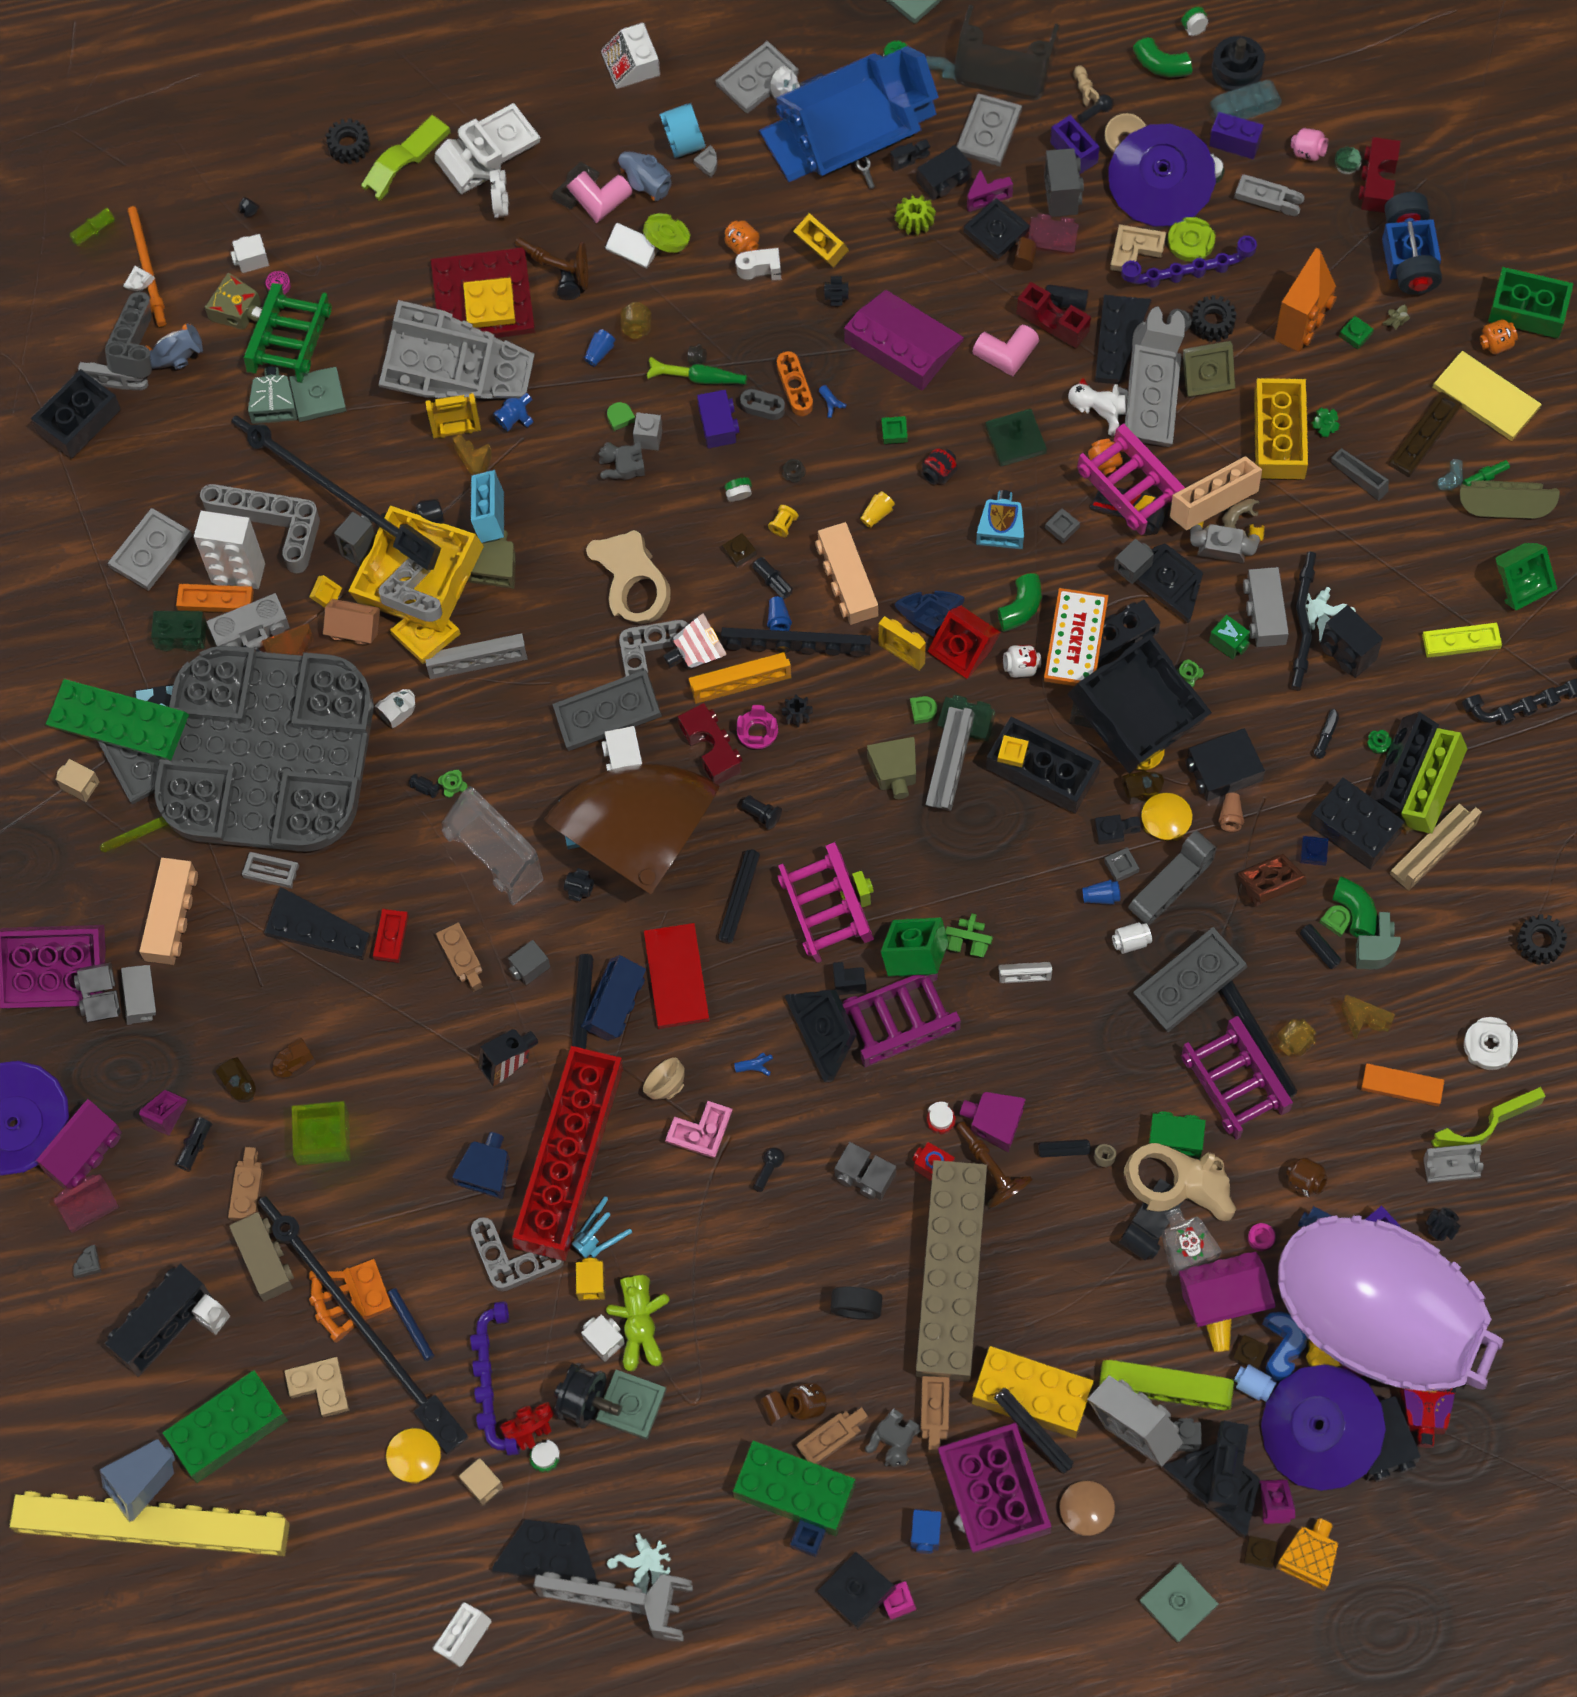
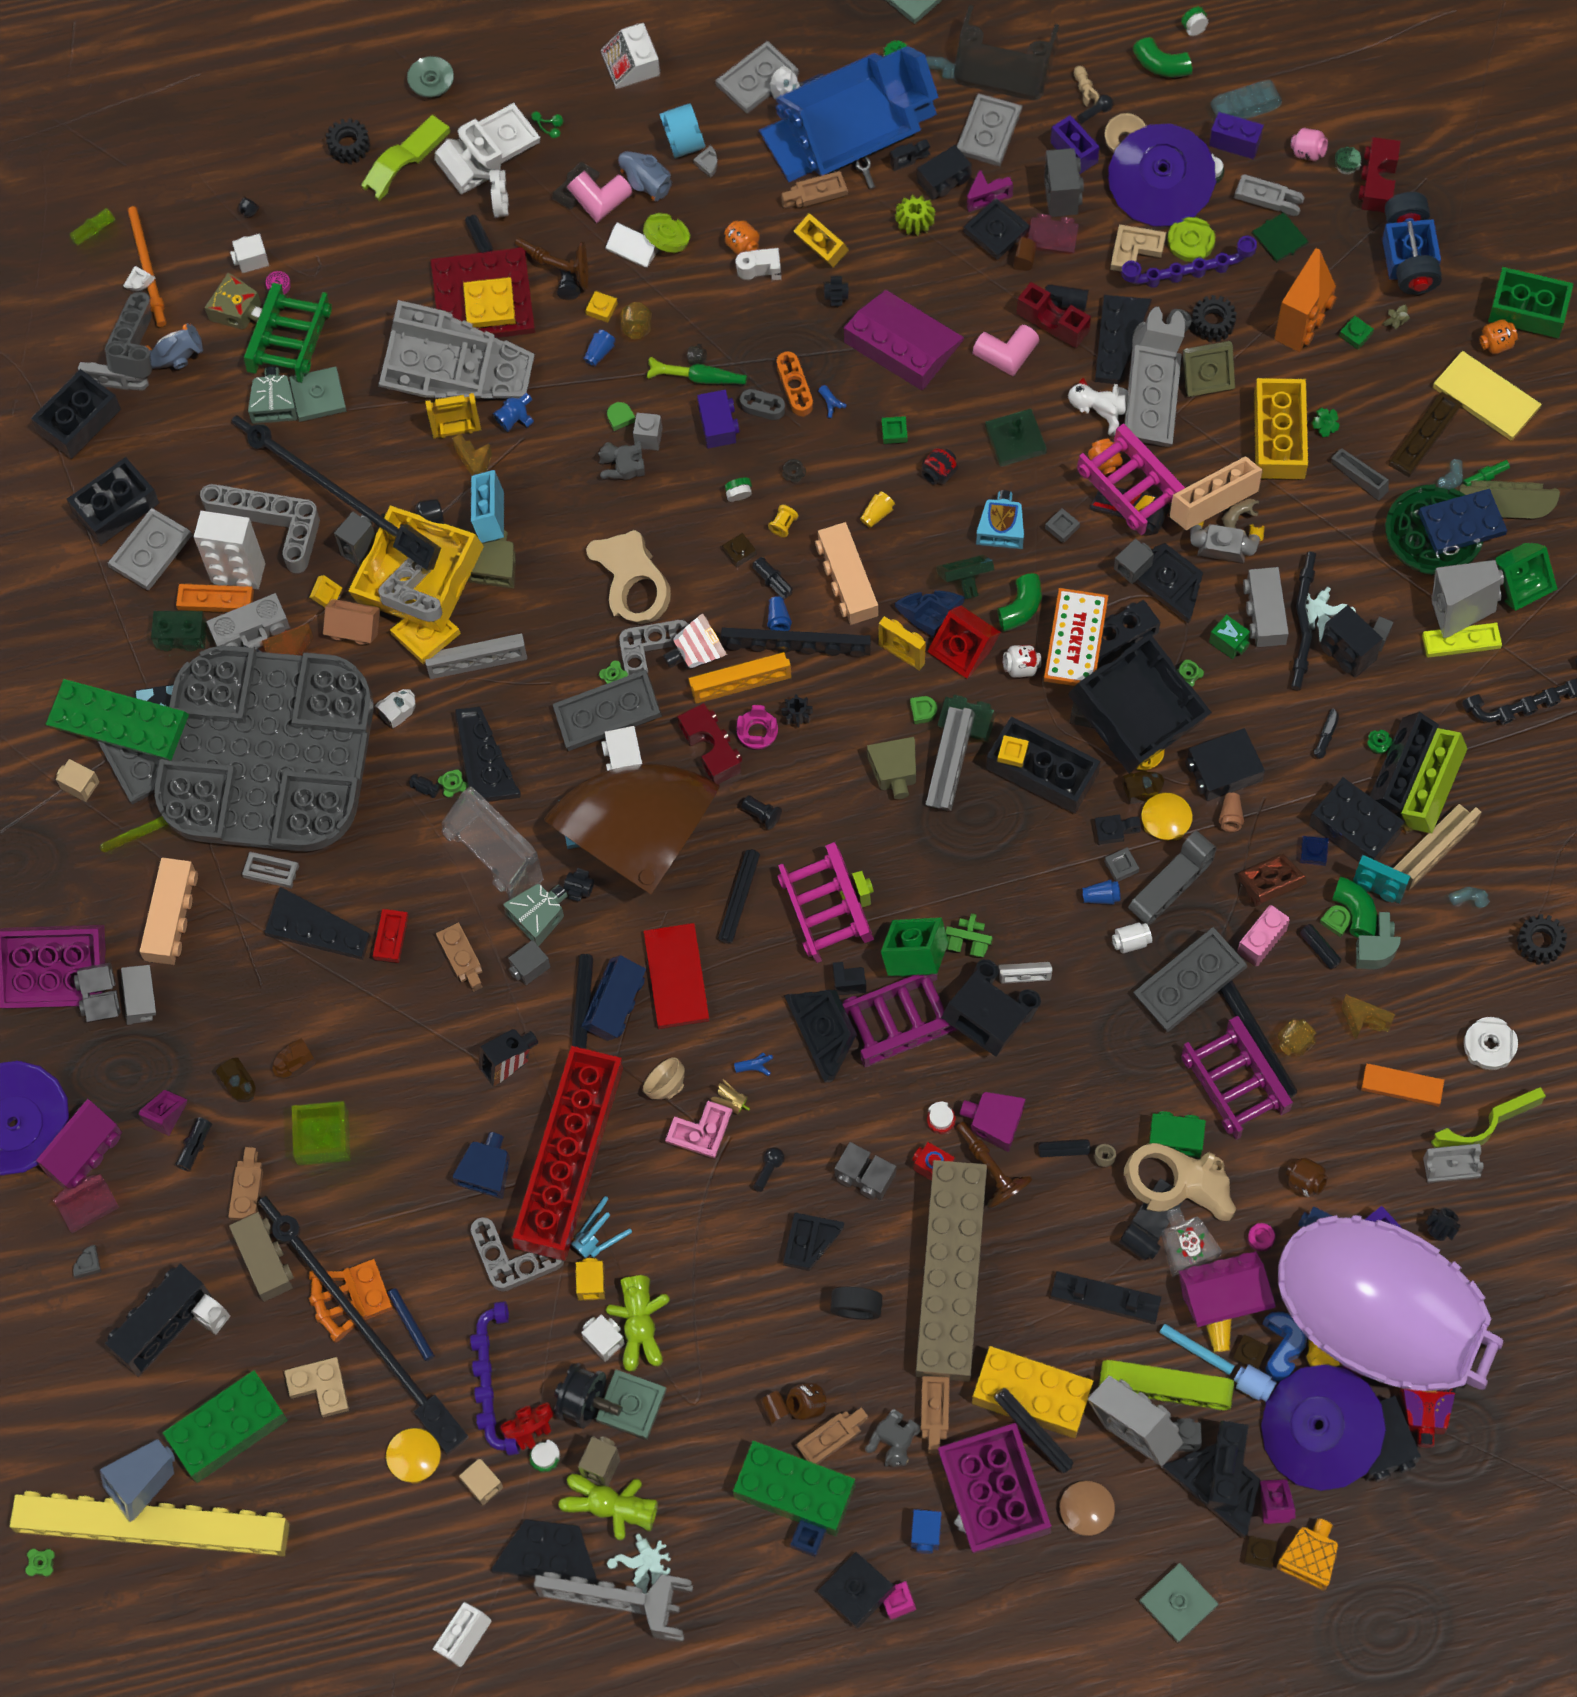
(47, 1566): none -> bright green plate
(113, 501): none -> black brick
(430, 69): none -> sand green dish
(478, 234): none -> black axle
(483, 758): none -> black wing
(537, 911): none -> sand green torso
(557, 121): none -> green piece
(599, 1461): none -> dark tan brick
(601, 306): none -> yellow plate
(605, 1502): none -> lime animal
(615, 667): none -> bright green plate
(733, 1099): none -> pearl gold piece
(809, 1240): none -> black wing
(815, 190): none -> medium nougat hinge
(965, 571): none -> clear green tile
(987, 1012): none -> black piece
(1106, 1297): none -> black hinge
(1197, 1349): none -> medium azure bar
(1237, 63): black wheel -> none
(1263, 935): none -> bright pink brick
(1280, 237): none -> dark green piece
(1381, 879): none -> teal plate
(1383, 628): none -> dark grey piece
(1408, 535): none -> dark green brick
(1462, 521): none -> dark blue plate
(1465, 594): none -> light grey slope
(1470, 893): none -> clear light blue arm

